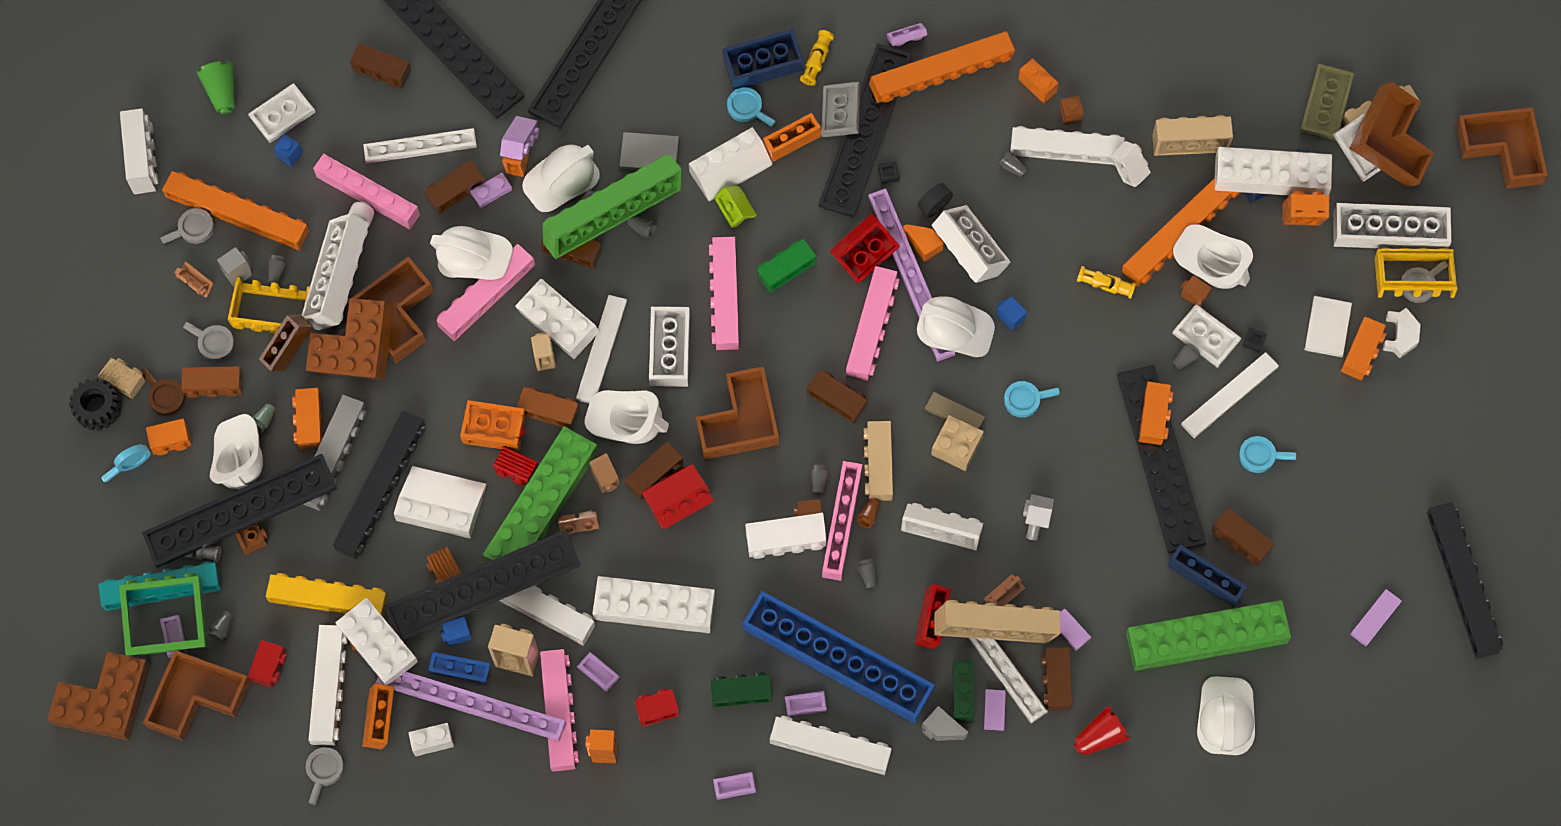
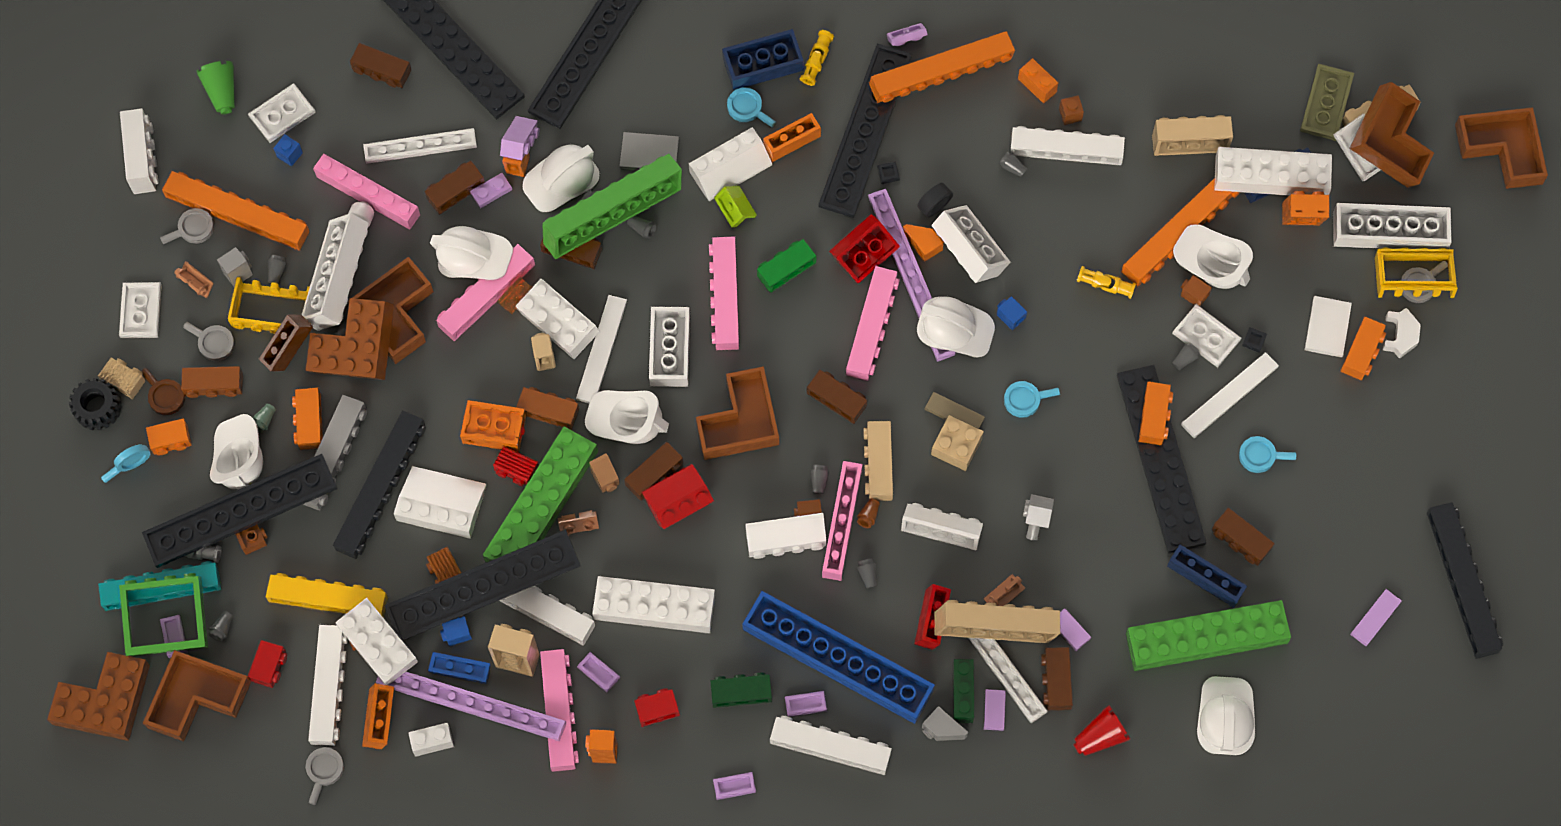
(140, 310): none -> white tile
(514, 295): none -> clear orange hips
(840, 109): light grey tile -> none
(1130, 163): white brick -> none

